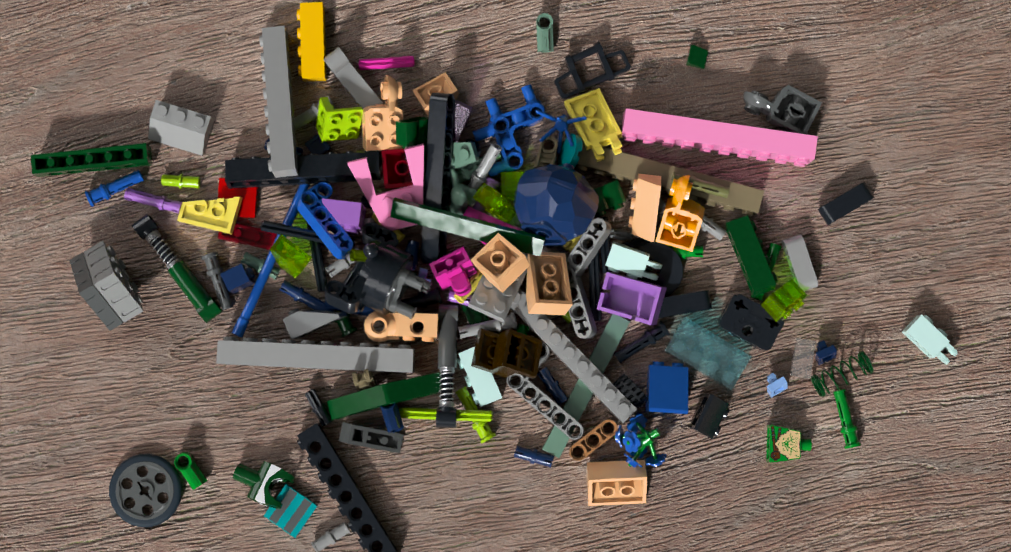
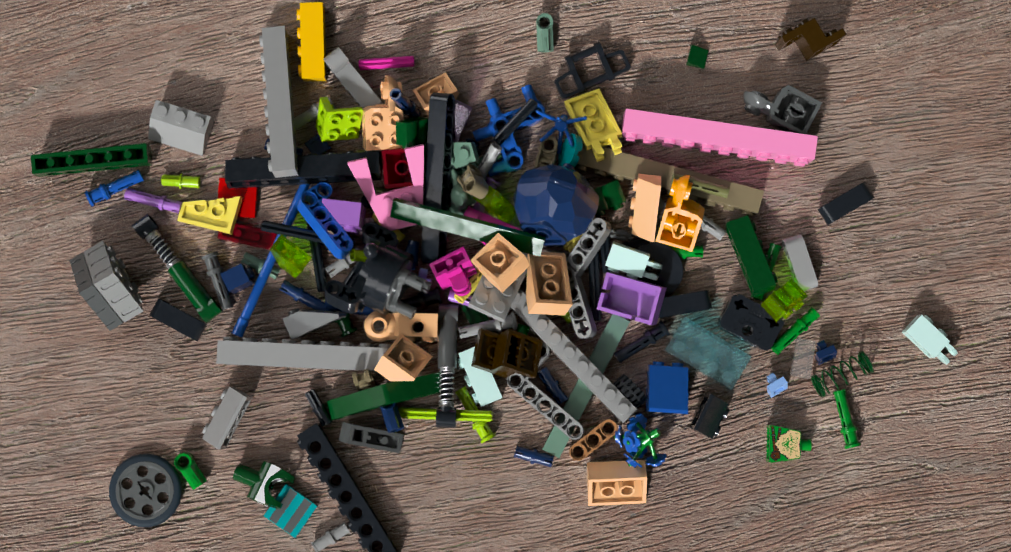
(178, 319): none -> black beam
(226, 417): none -> light grey slope
(402, 360): none -> light nougat slope
(408, 106): none -> dark blue pin
(473, 182): none -> dark tan piece
(509, 184): clear neon green slope -> none
(515, 121): none -> black axle
(794, 331): none -> green pin
(810, 38): none -> dark brown bracket

